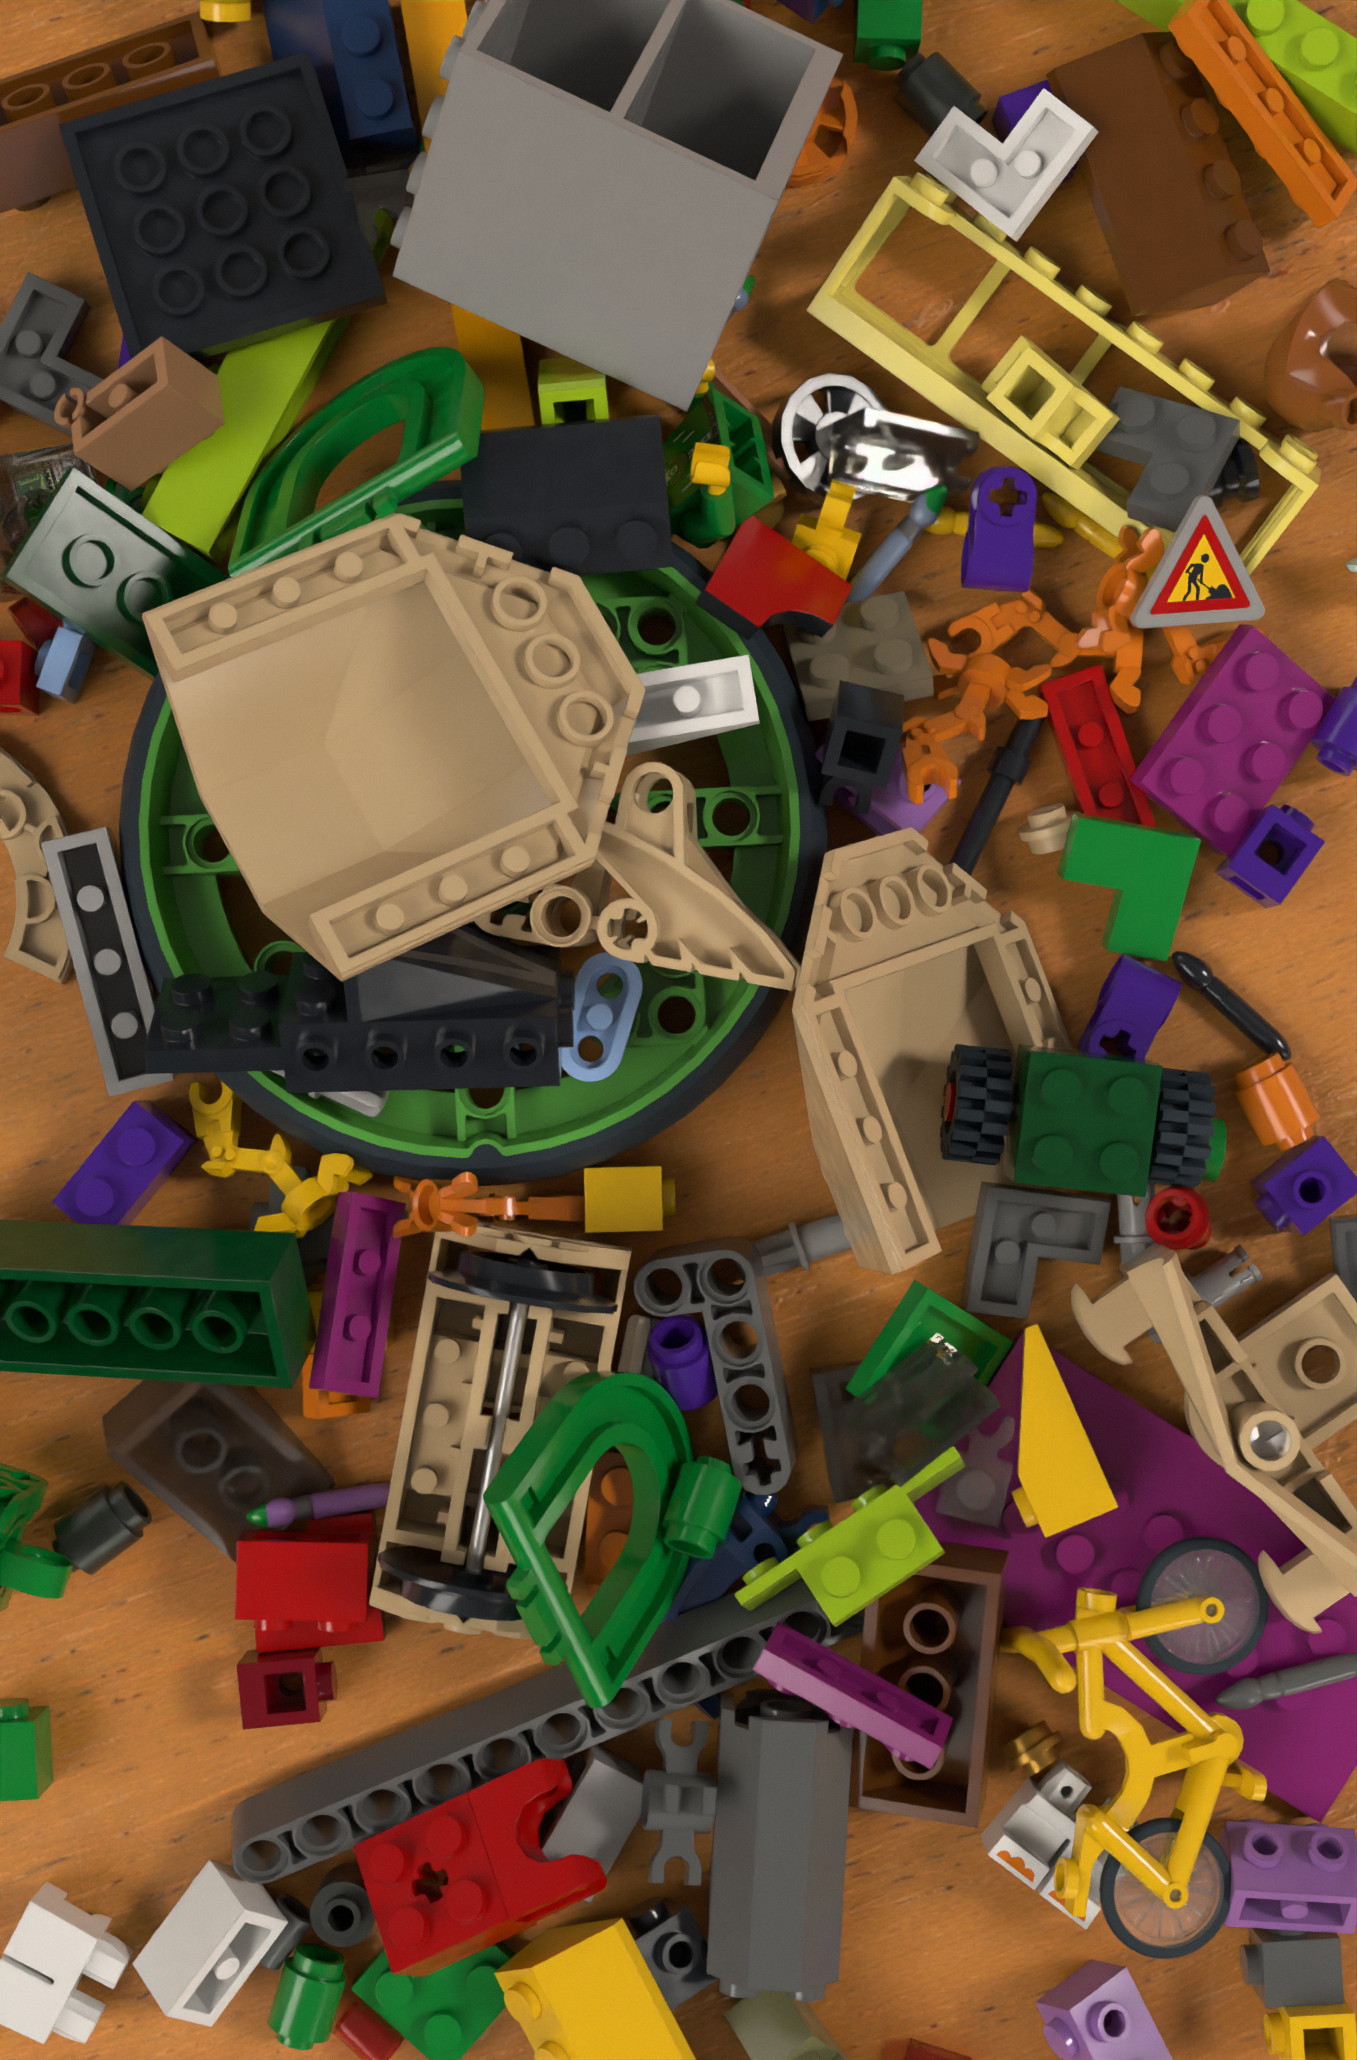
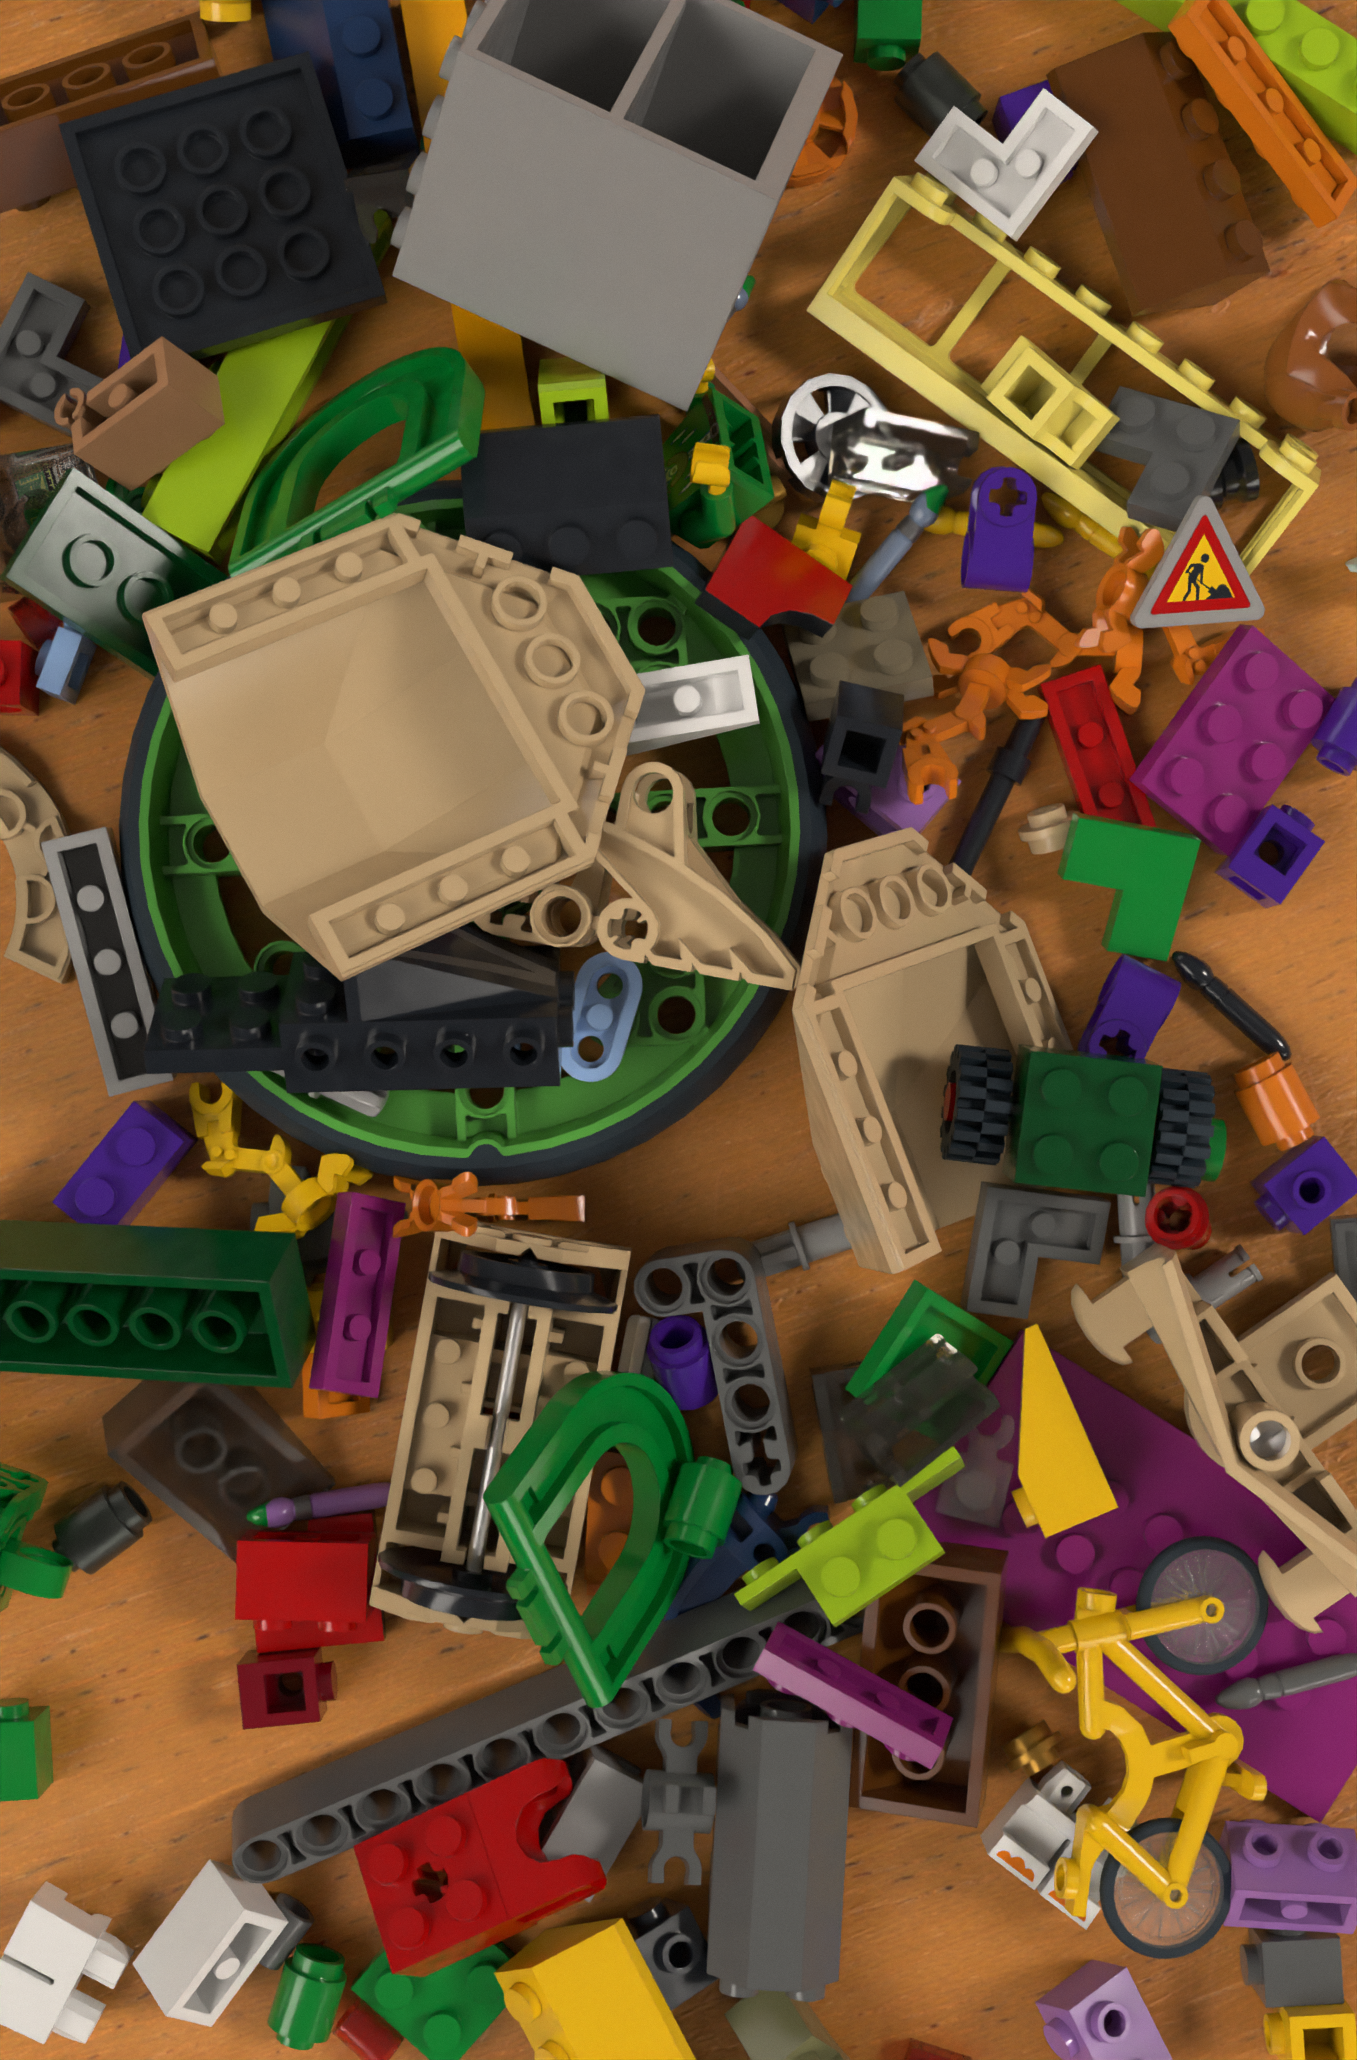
(330, 1919): pearl dark grey brick -> none
(627, 1198): yellow brick -> none

